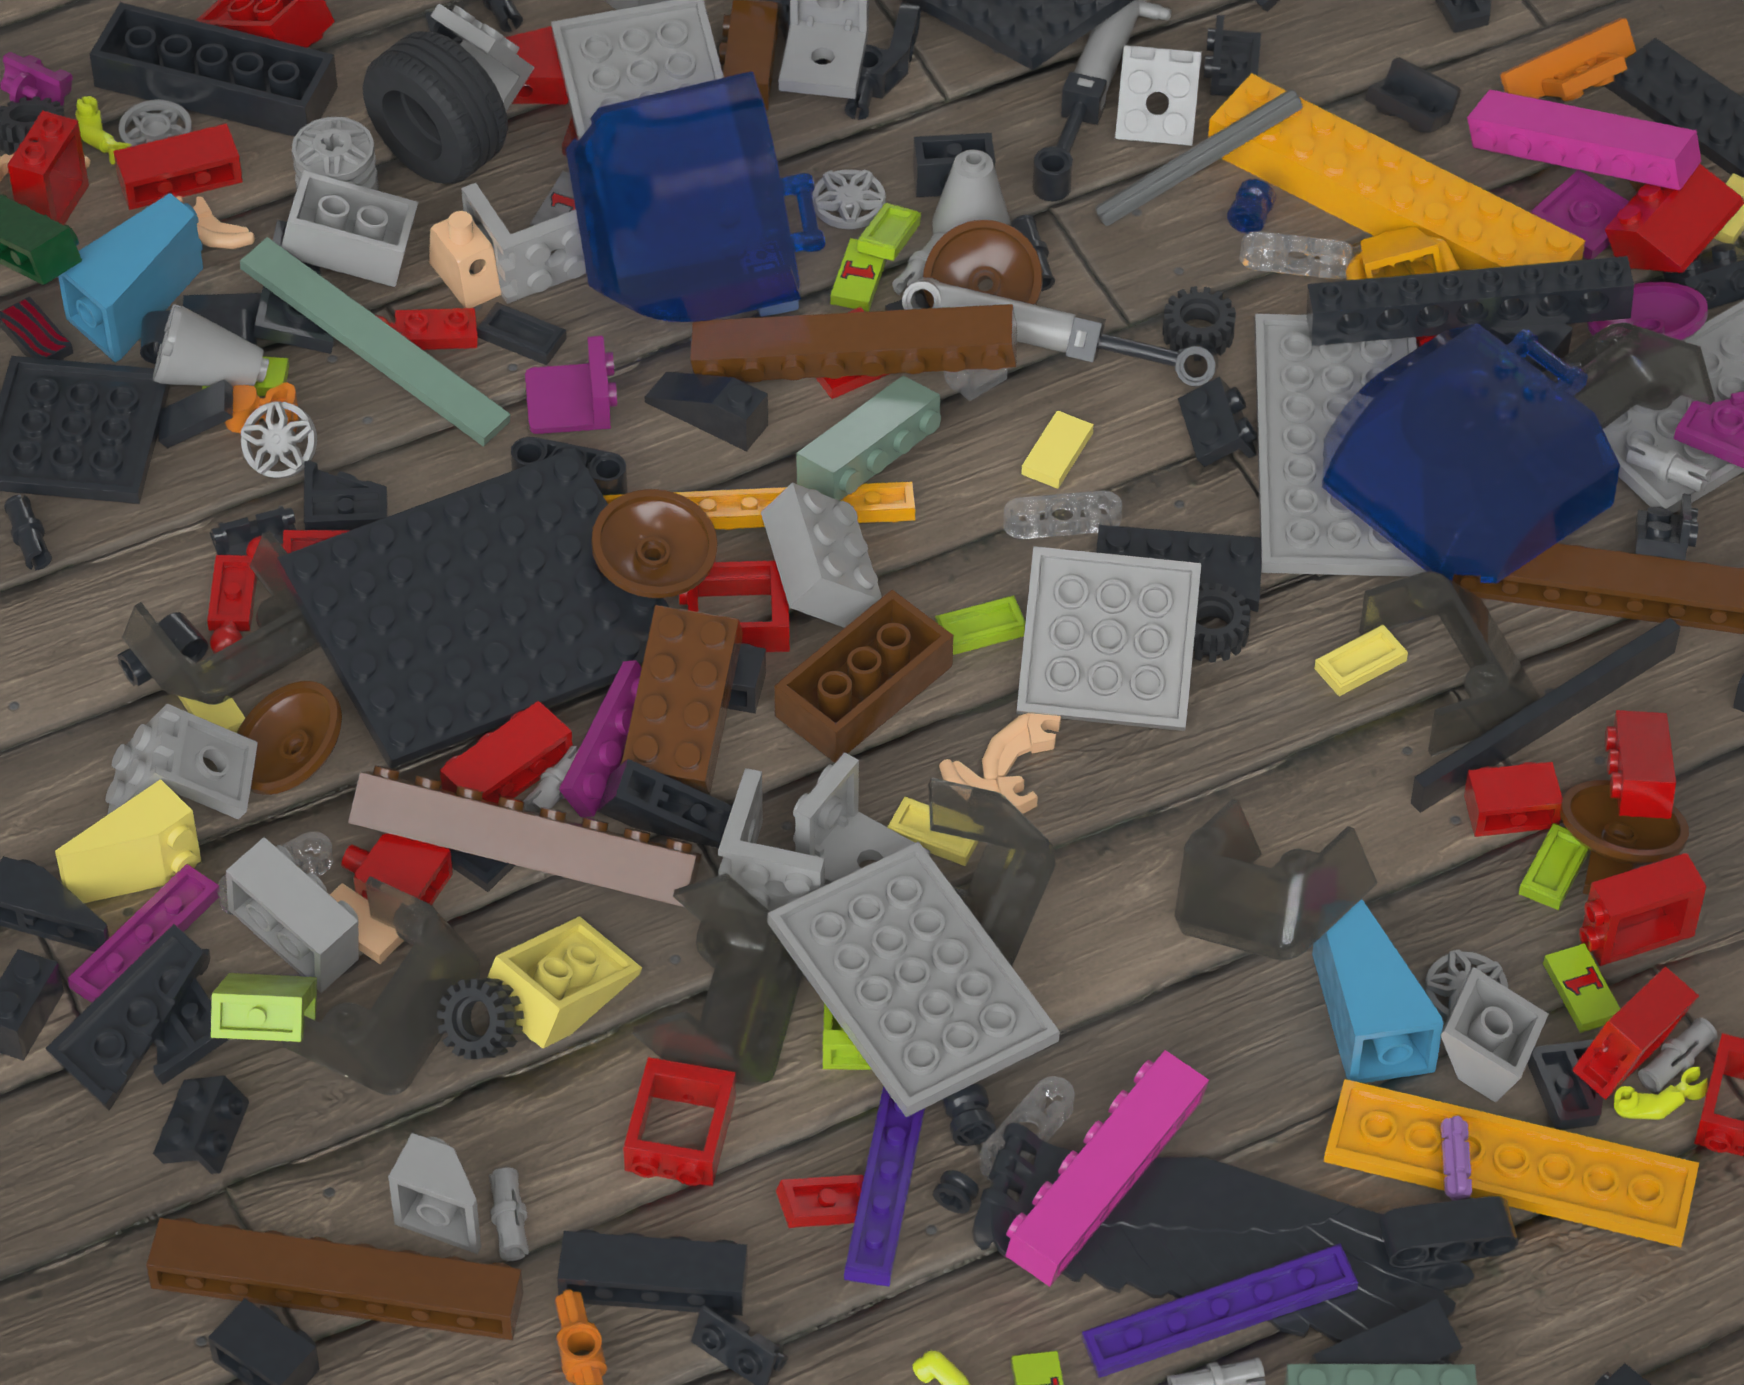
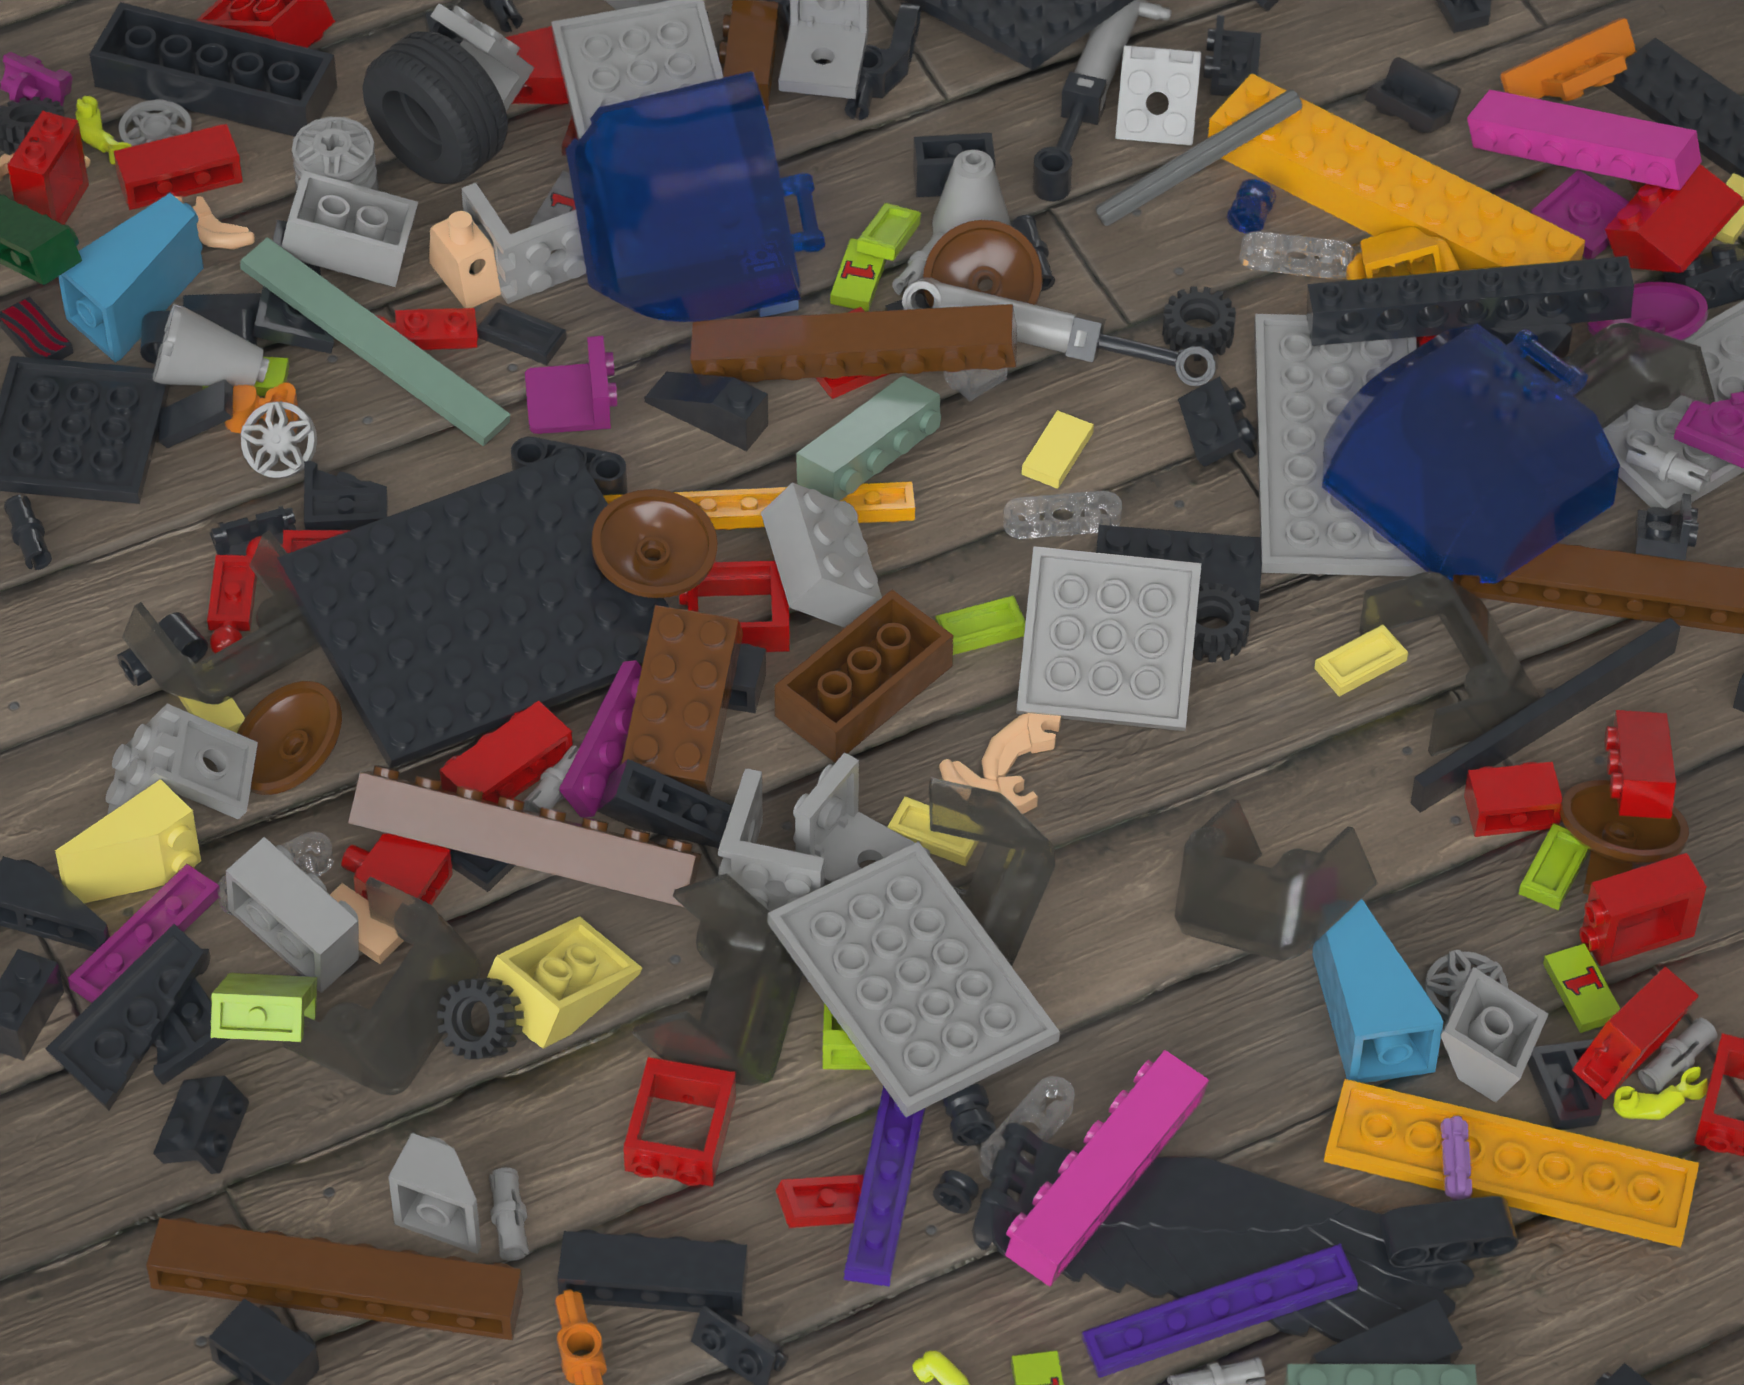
(848, 198): light grey wheel -> none

